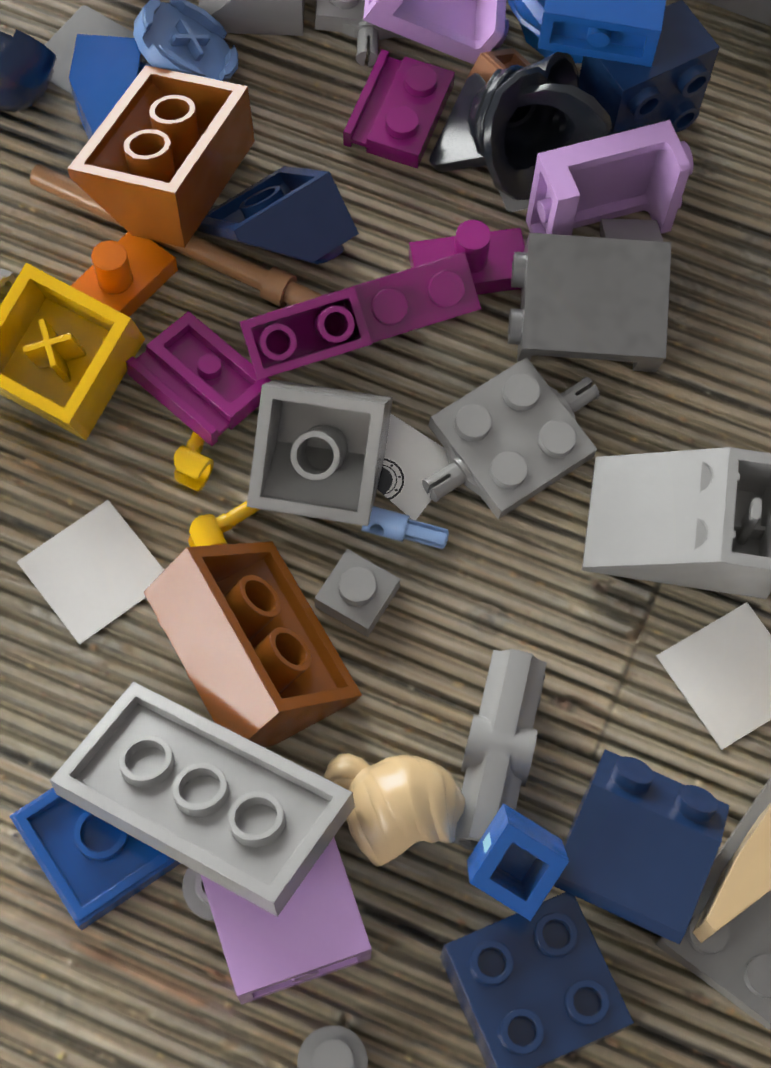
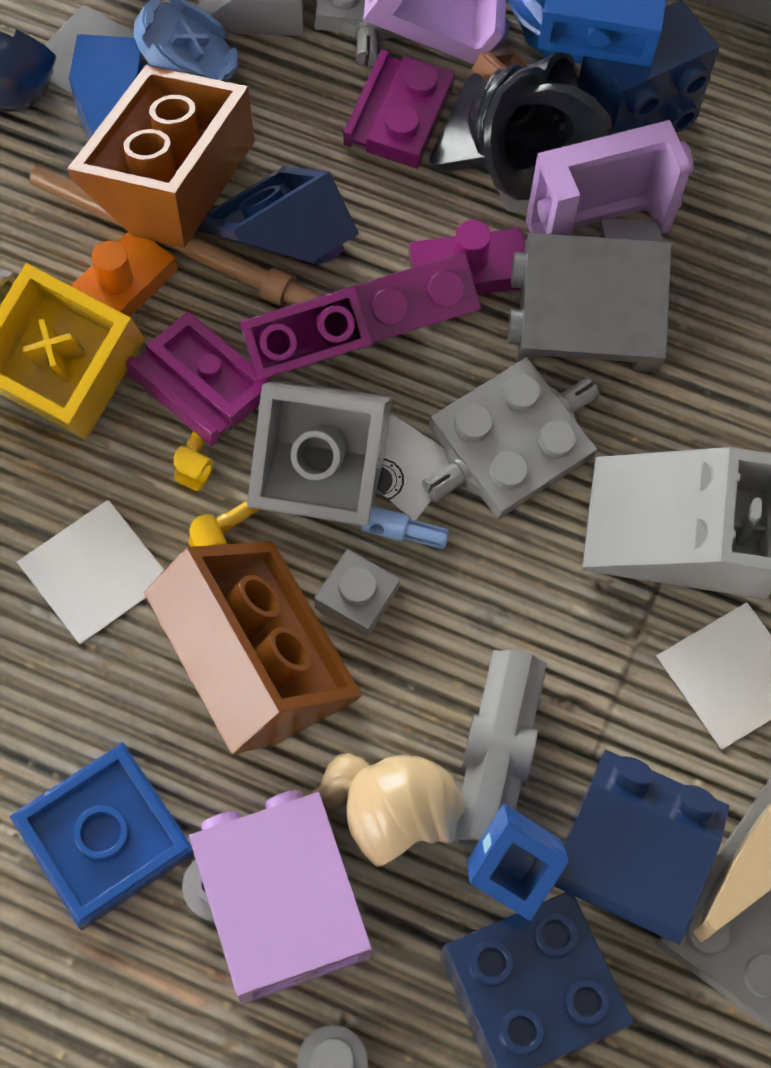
(205, 796): light grey plate -> none

